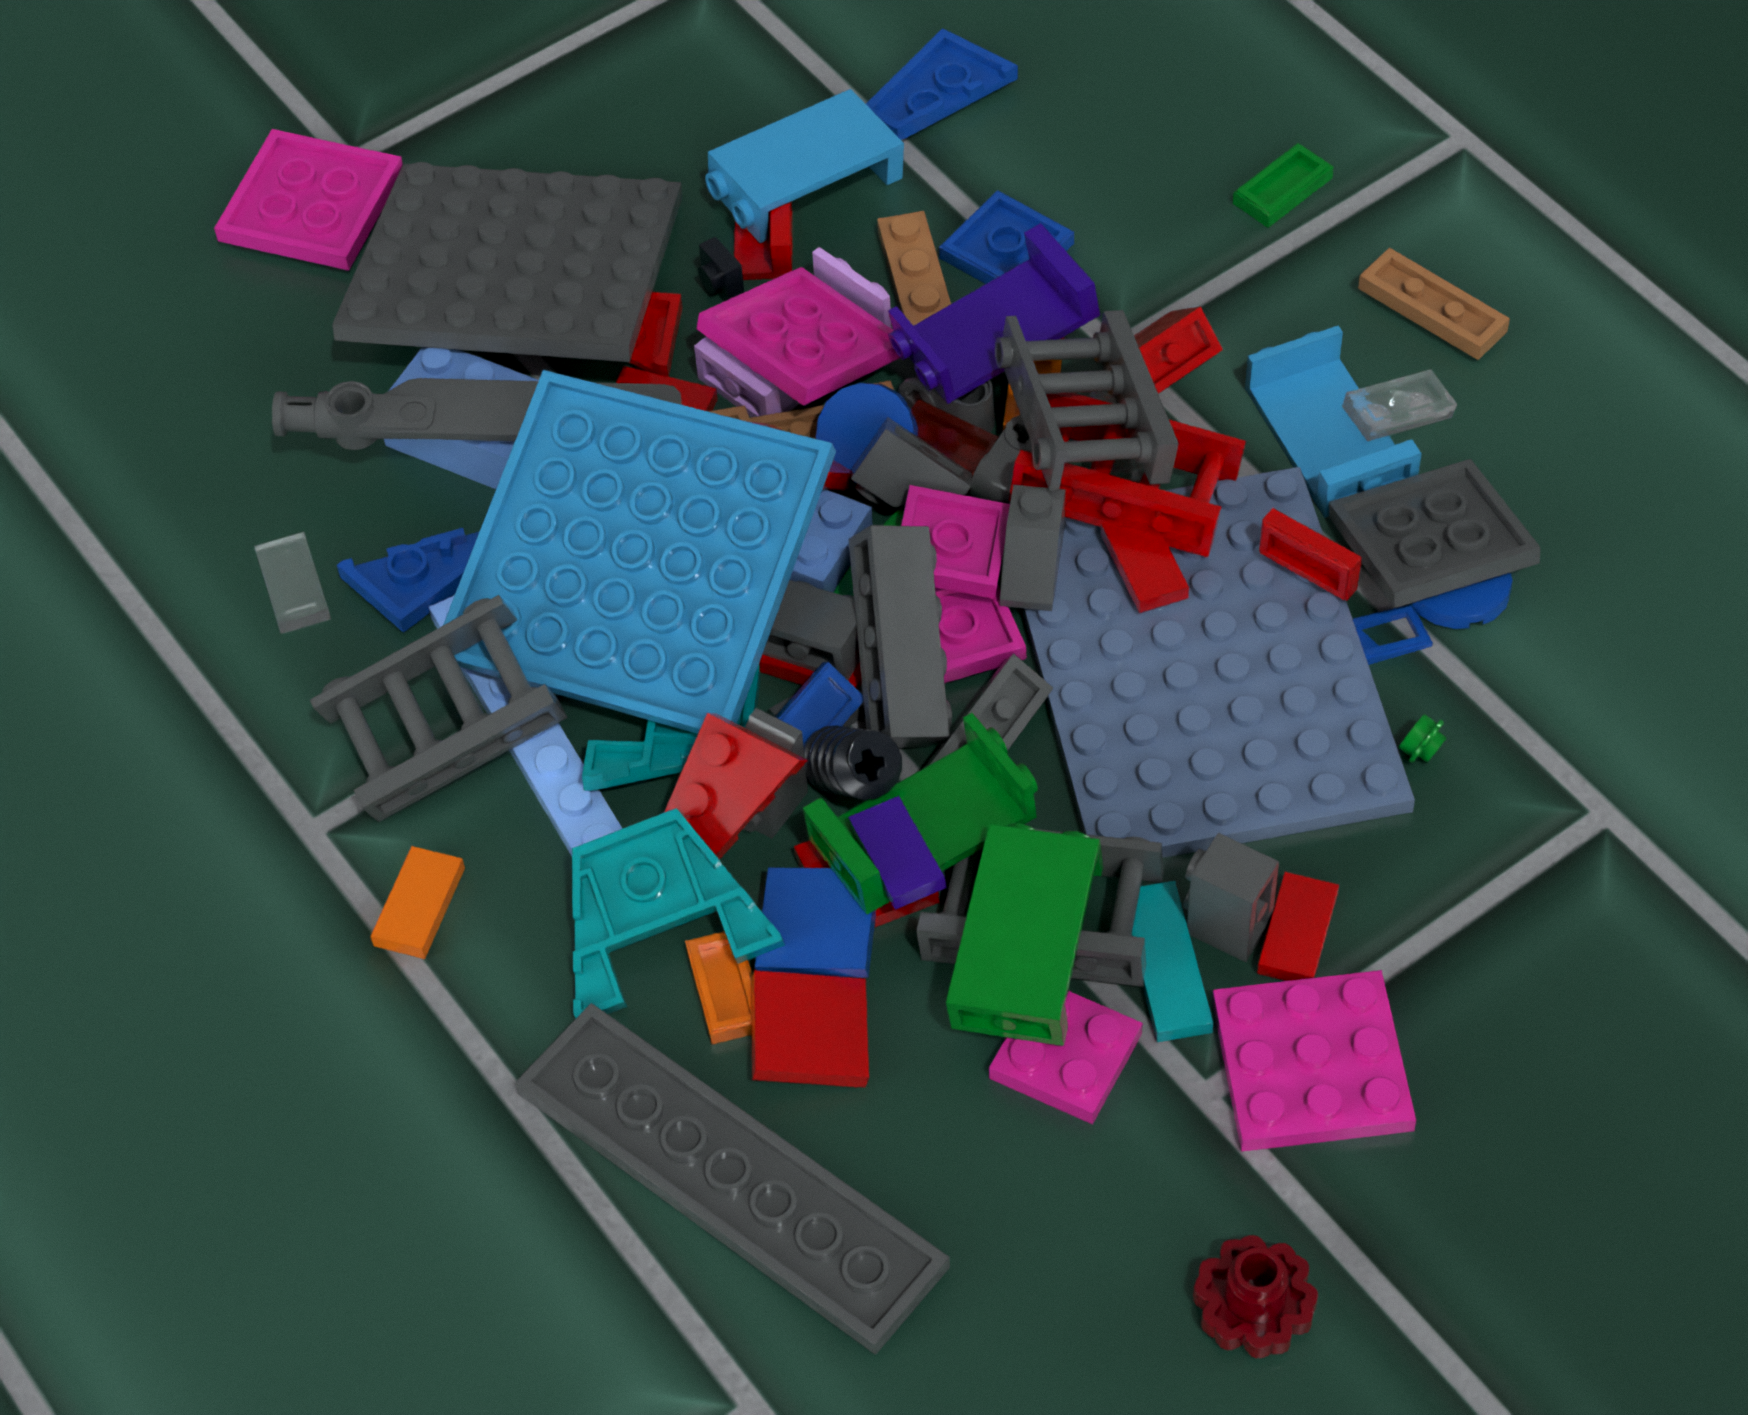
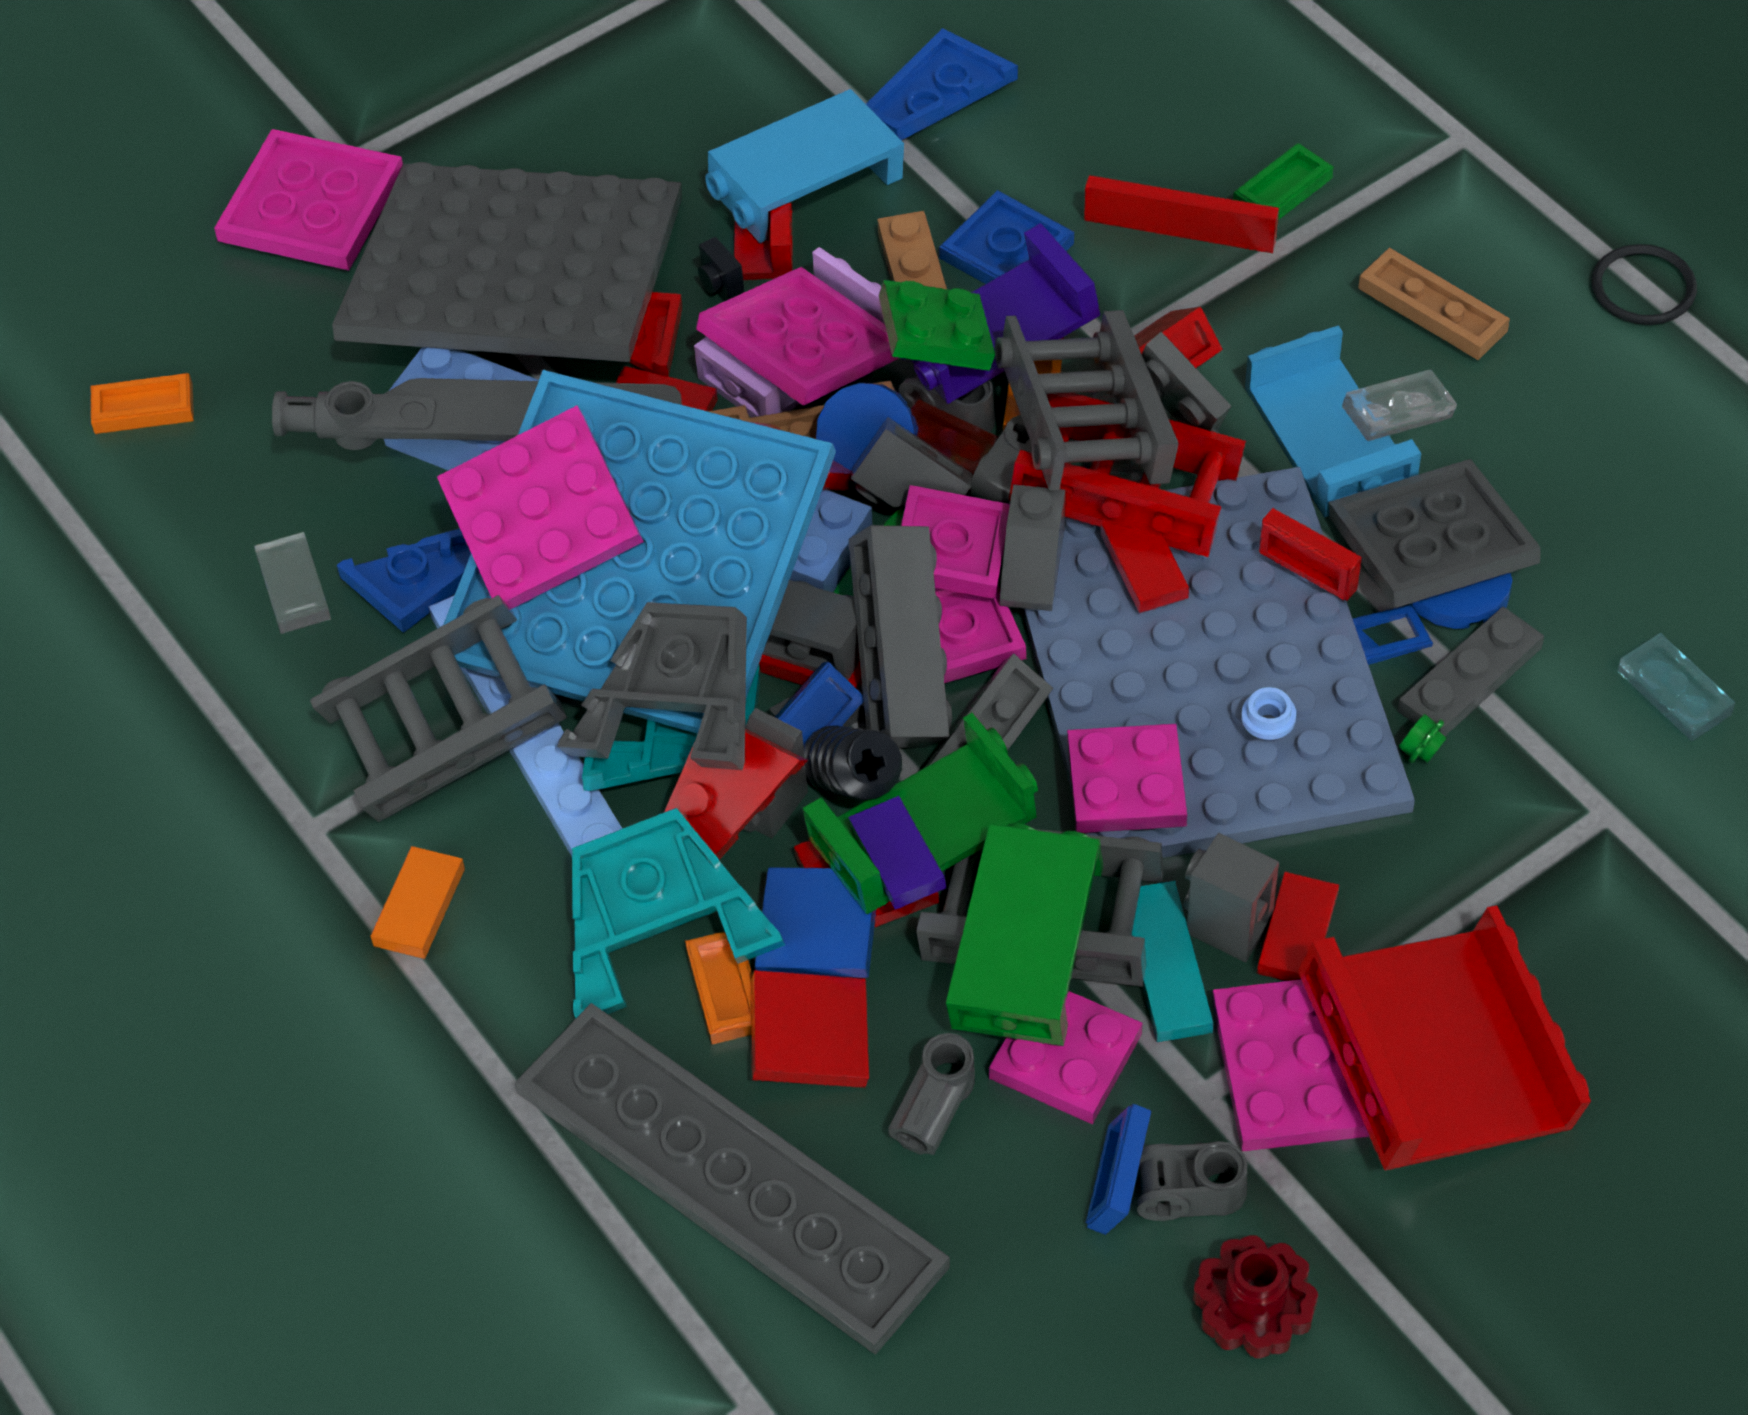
(142, 403): none -> orange tile
(540, 509): none -> dark pink plate
(677, 662): none -> dark grey wing
(933, 1095): none -> dark grey piece
(936, 325): none -> green plate
(1118, 1169): none -> blue tile
(1126, 778): none -> dark pink plate
(1181, 214): none -> red tile
(1182, 387): none -> dark grey plate
(1186, 1180): none -> dark grey piece
(1268, 702): none -> light blue plate
(1445, 1043): none -> red panel
(1472, 671): none -> dark grey plate
(1676, 686): none -> clear light blue plate
(1691, 284): none -> black tyre

